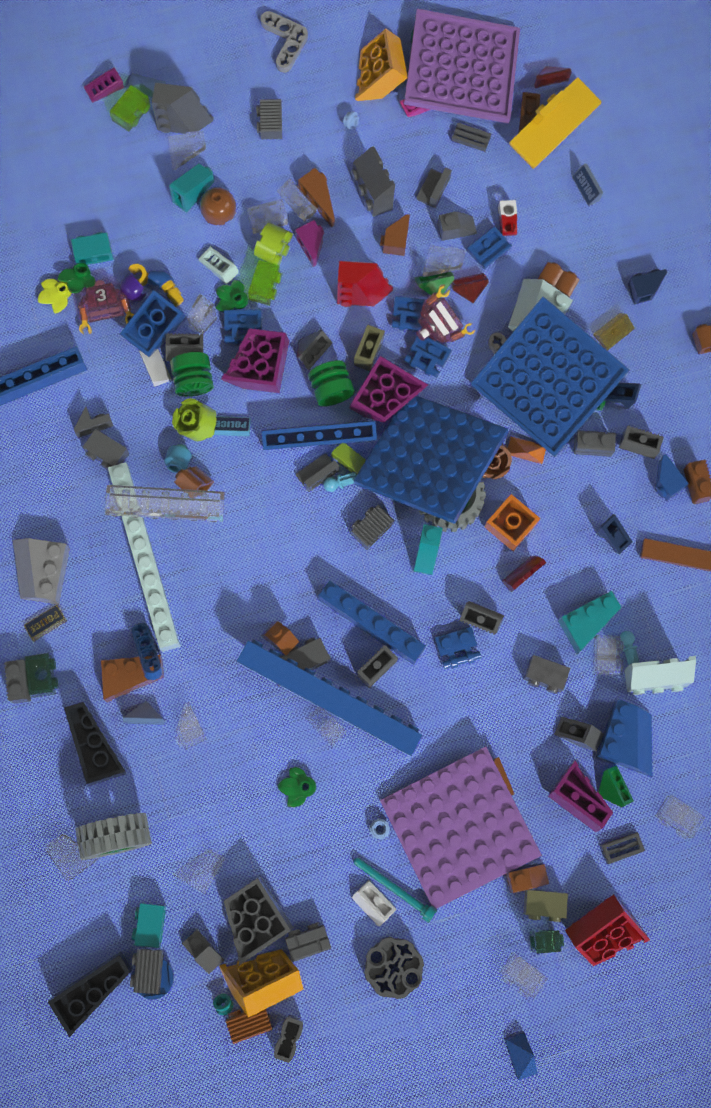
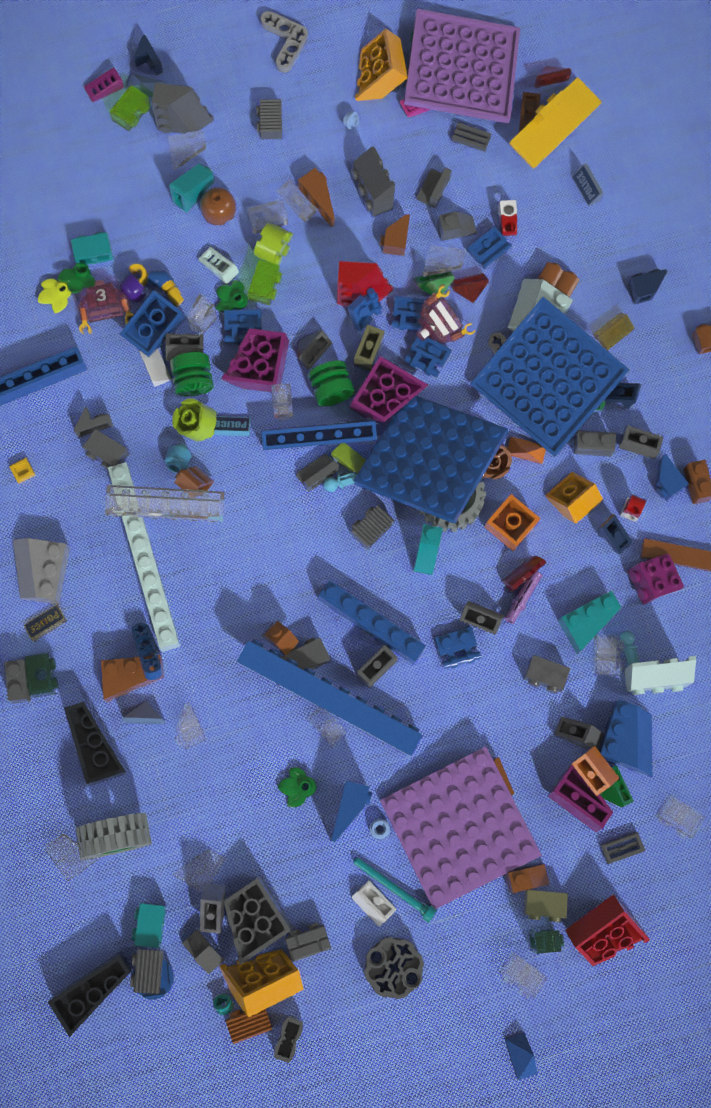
(22, 470): none -> yellow tile
(146, 54): none -> dark blue slope
(212, 908): none -> flat silver brick
(282, 401): none -> clear brick
(311, 240): magenta slope -> none
(351, 805): none -> blue slope
(363, 308): none -> blue plate
(519, 603): none -> medium lavender pin
(574, 497): none -> light orange slope
(595, 771): none -> orange brick
(633, 508): none -> red leg
(655, 578): none -> magenta bracket

